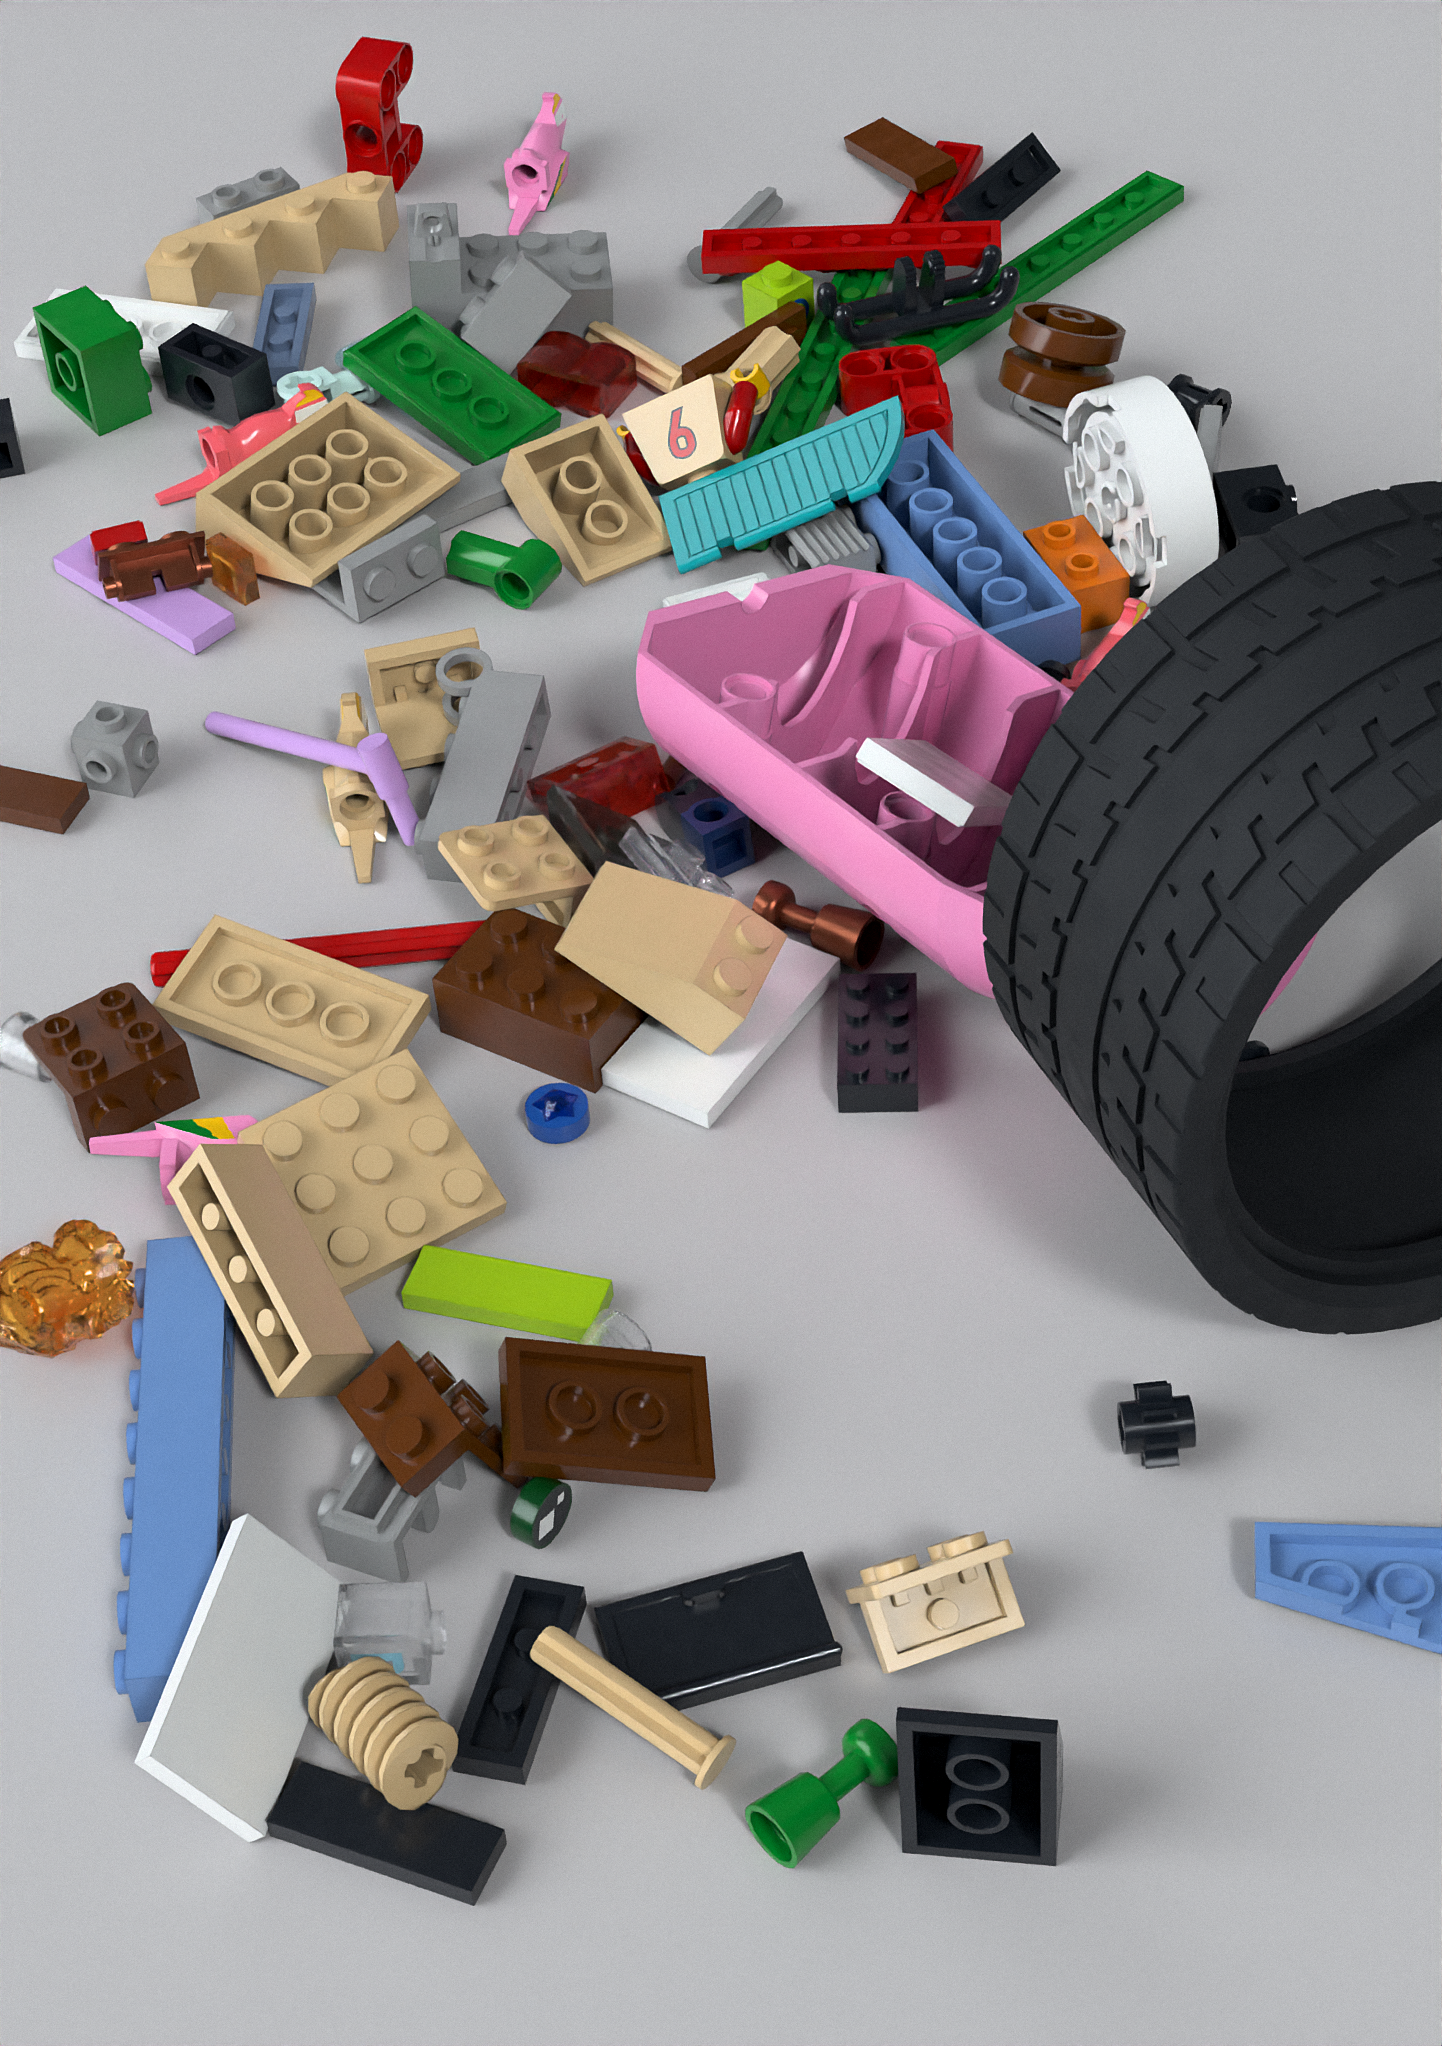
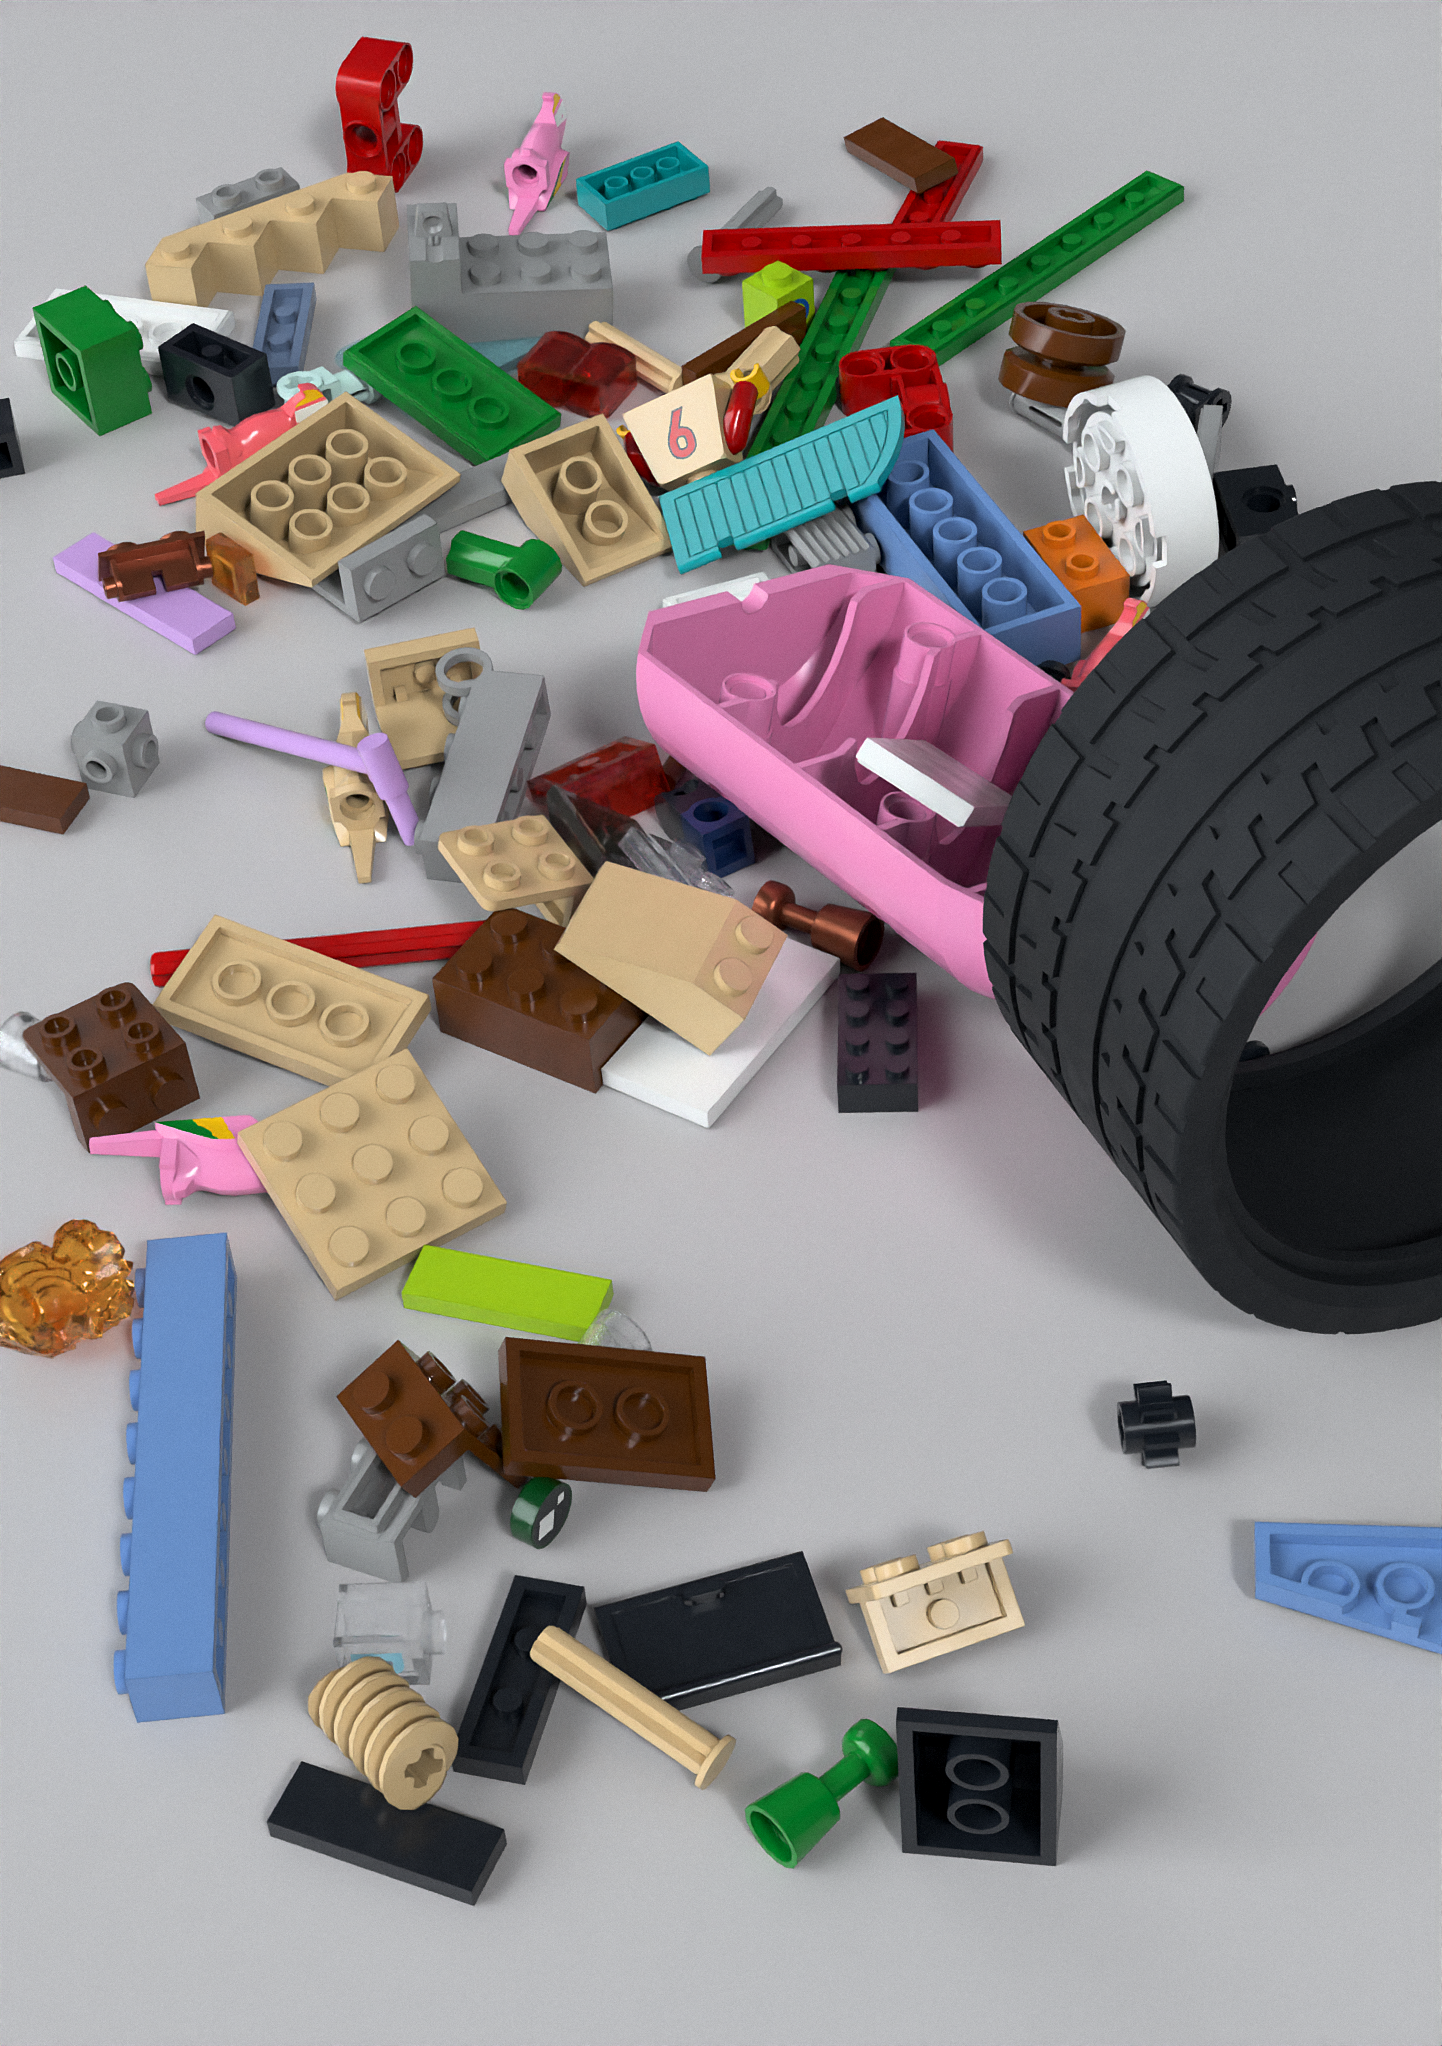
(105, 538): red tile -> none
(244, 1679): white tile -> none
(269, 1270): tan brick -> none
(514, 310): light grey piece -> none
(557, 1113): blue tile -> none
(643, 185): none -> teal piece
(921, 306): black piece -> none
(1004, 183): black plate -> none

